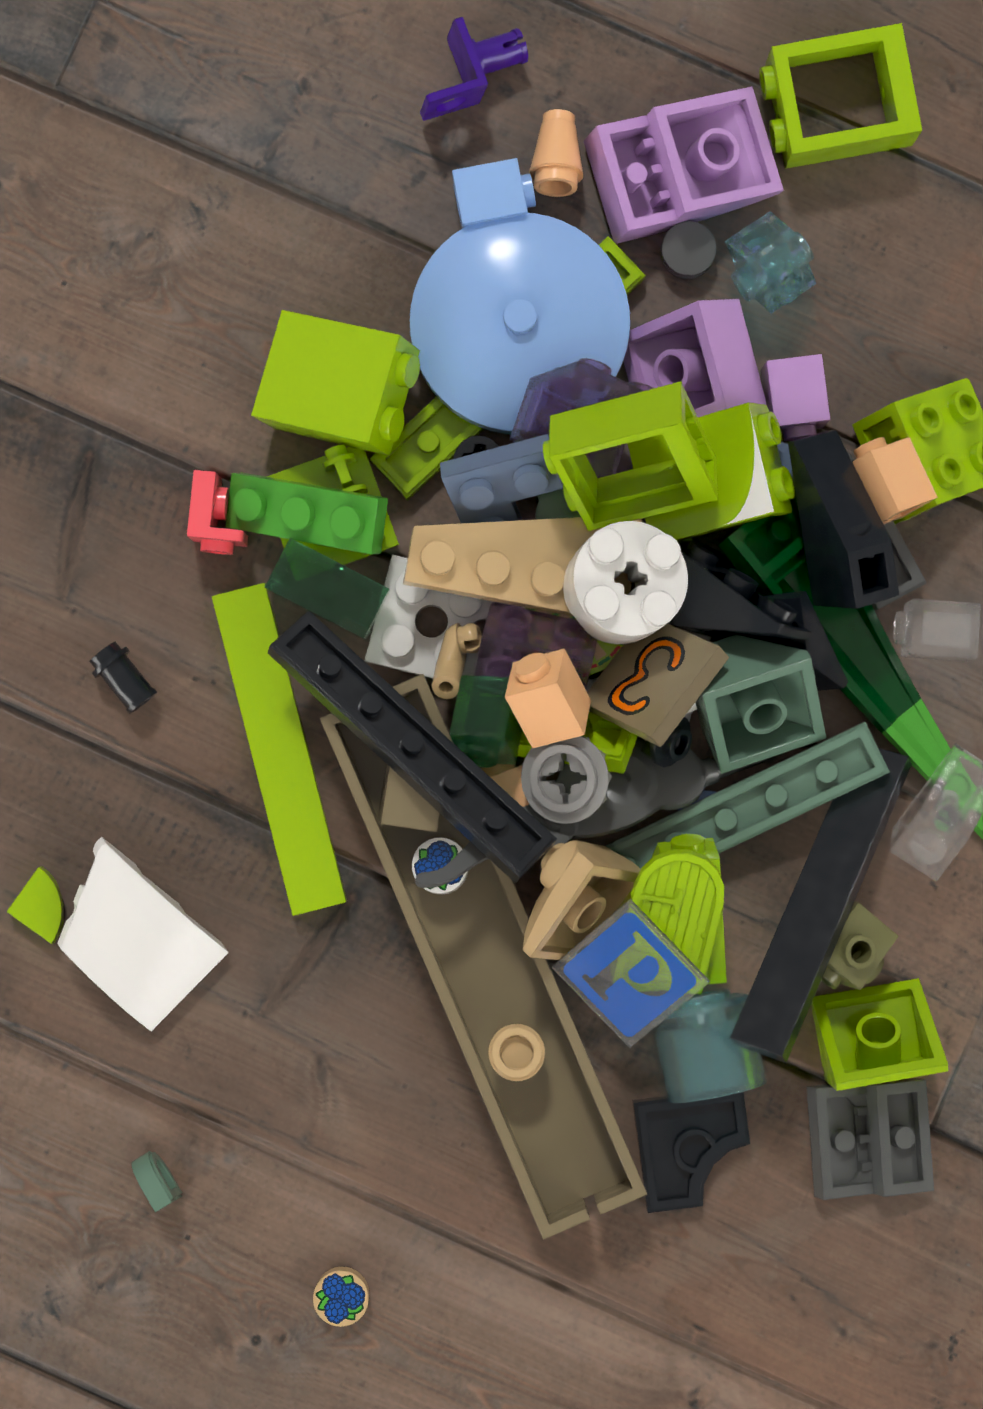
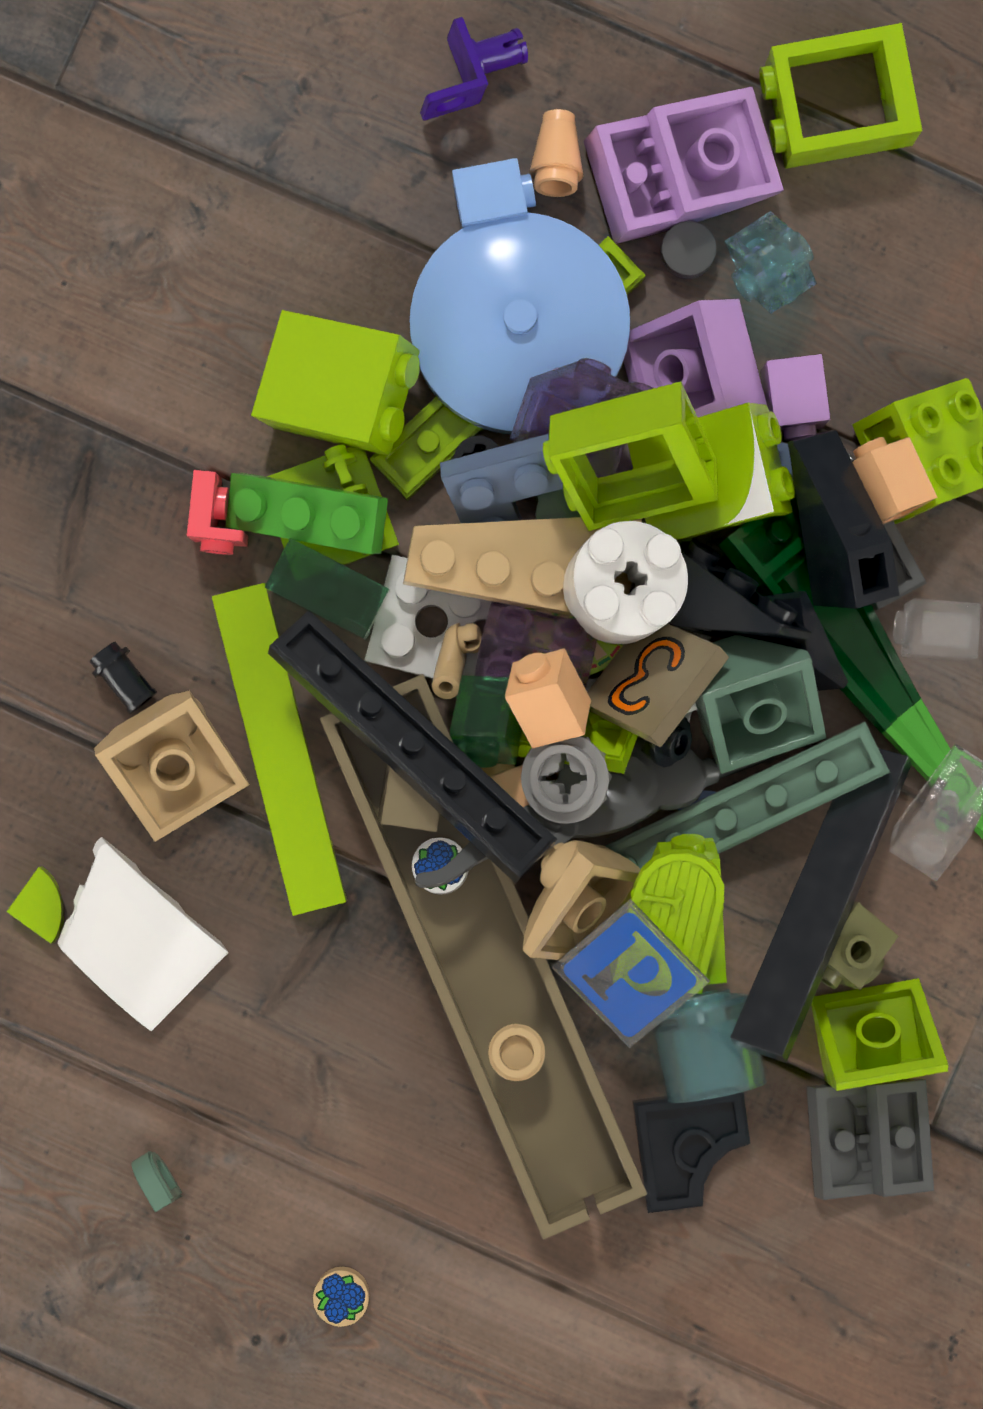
(170, 763): none -> tan slope

